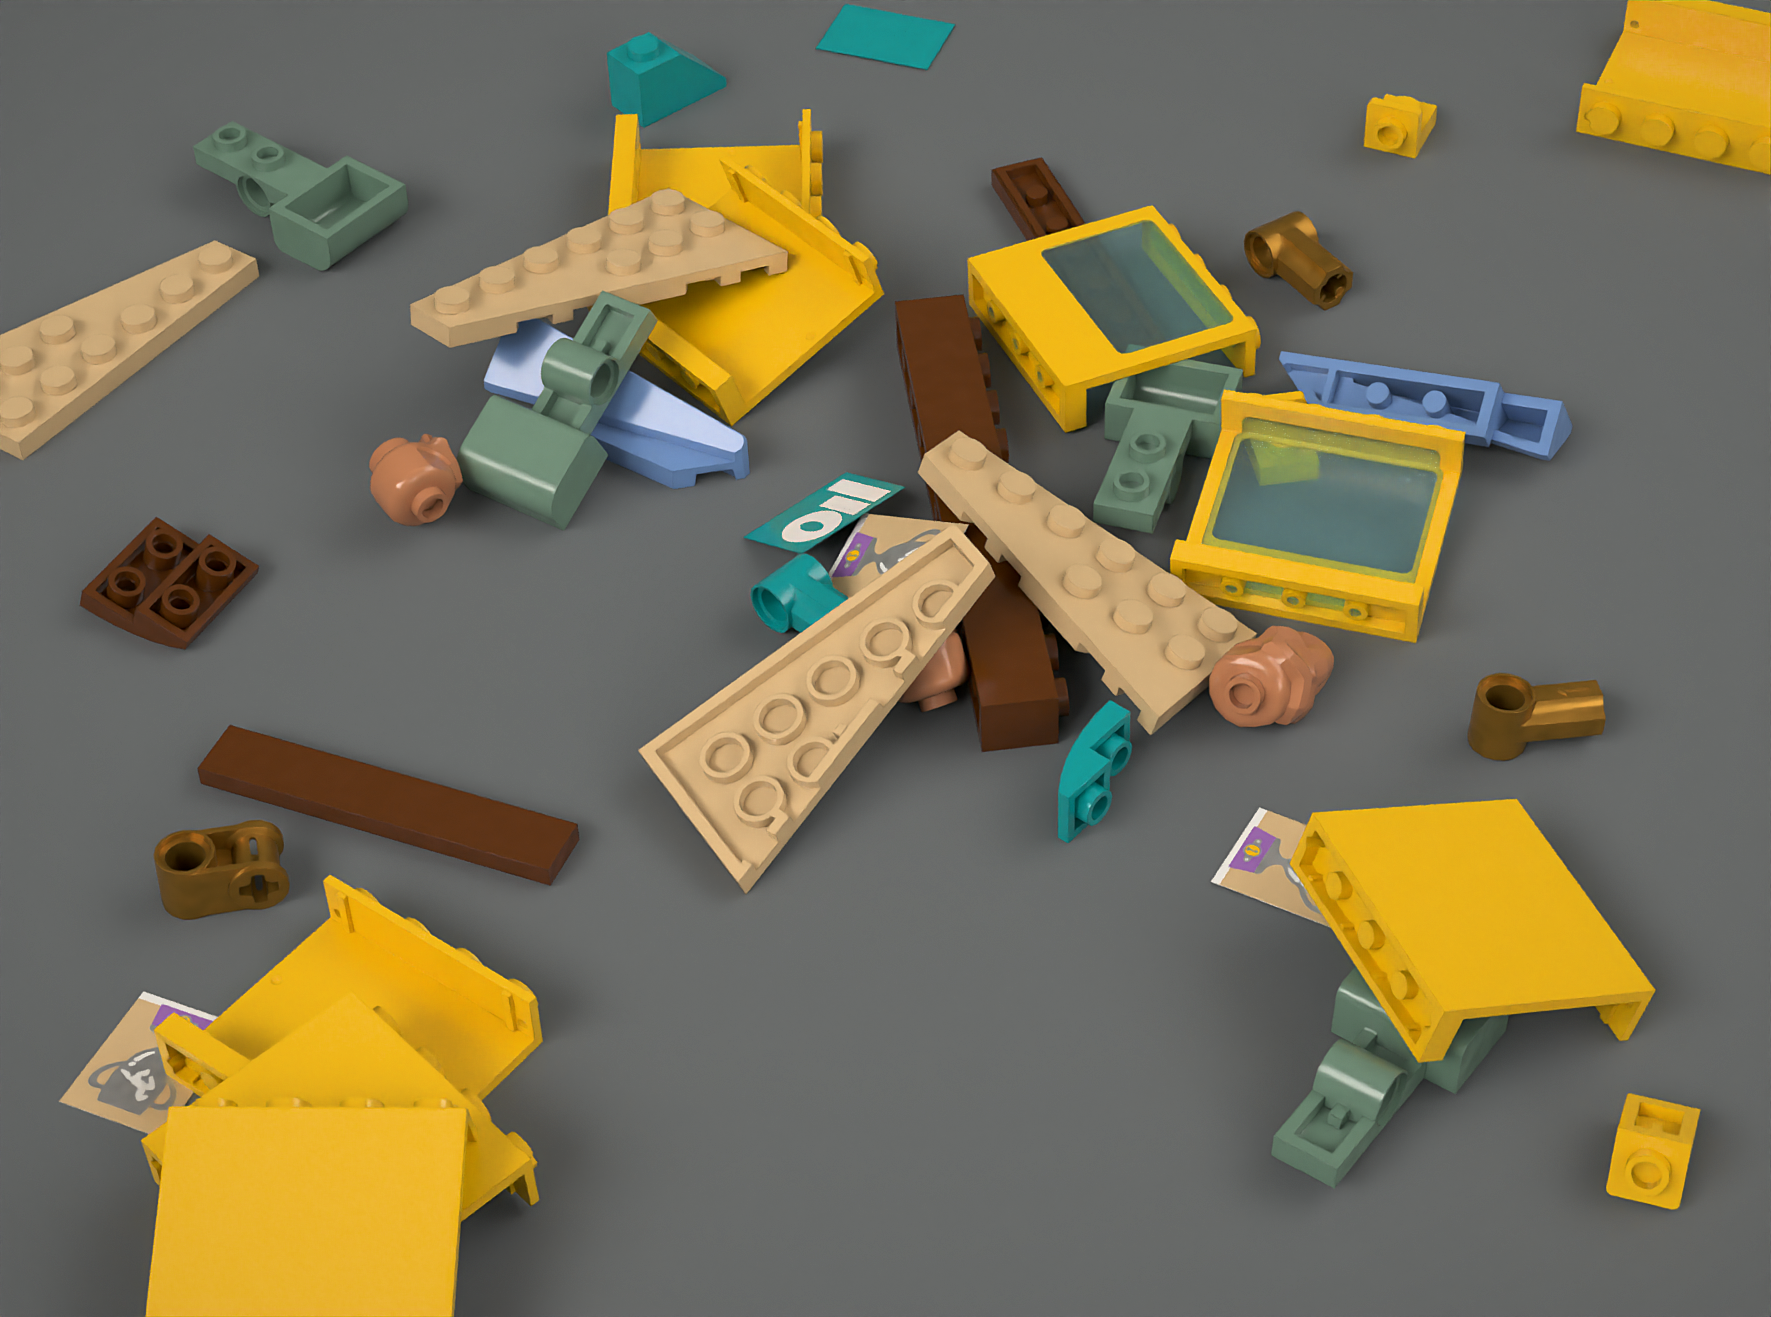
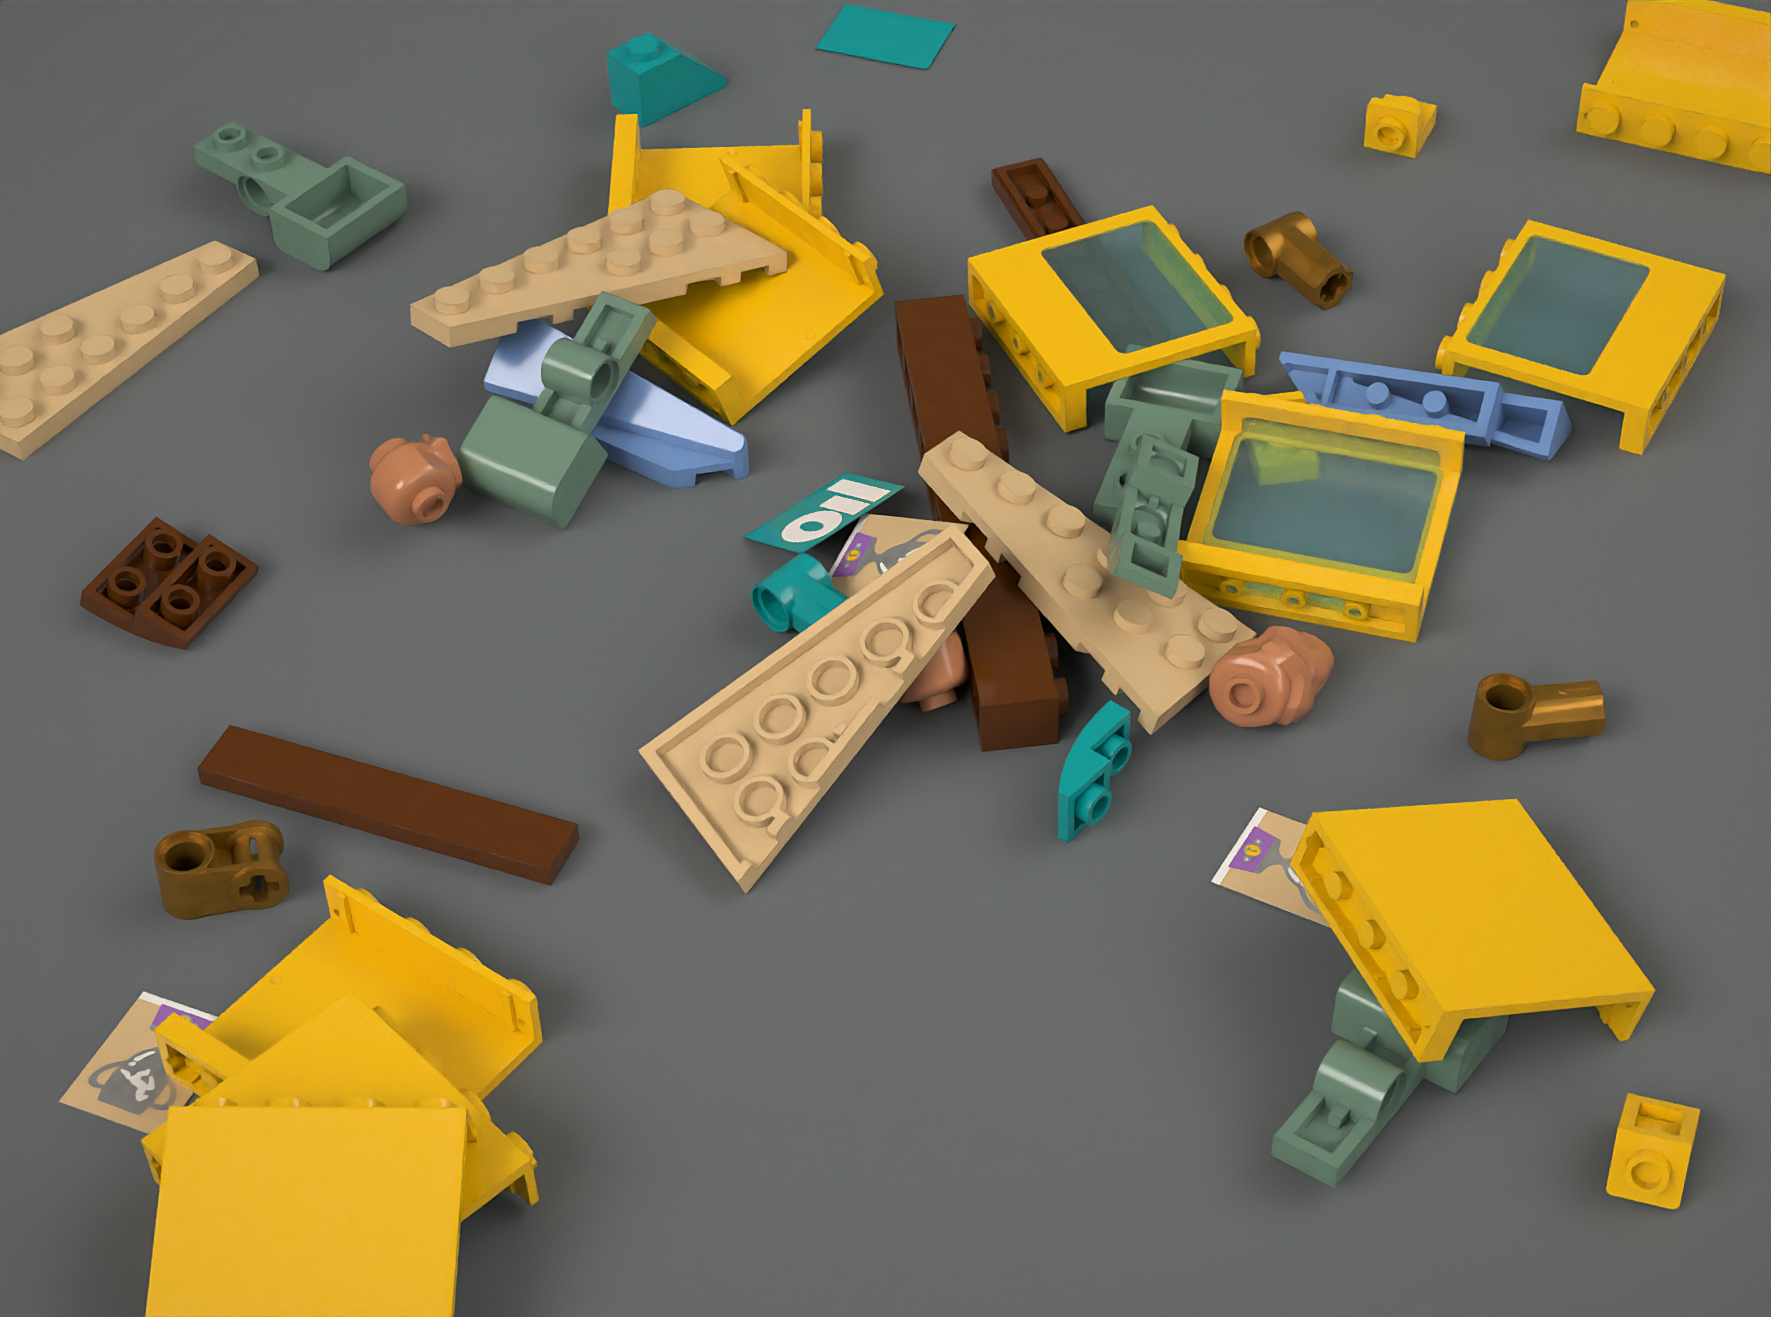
(1151, 516): none -> sand green slope
(1589, 324): none -> panel

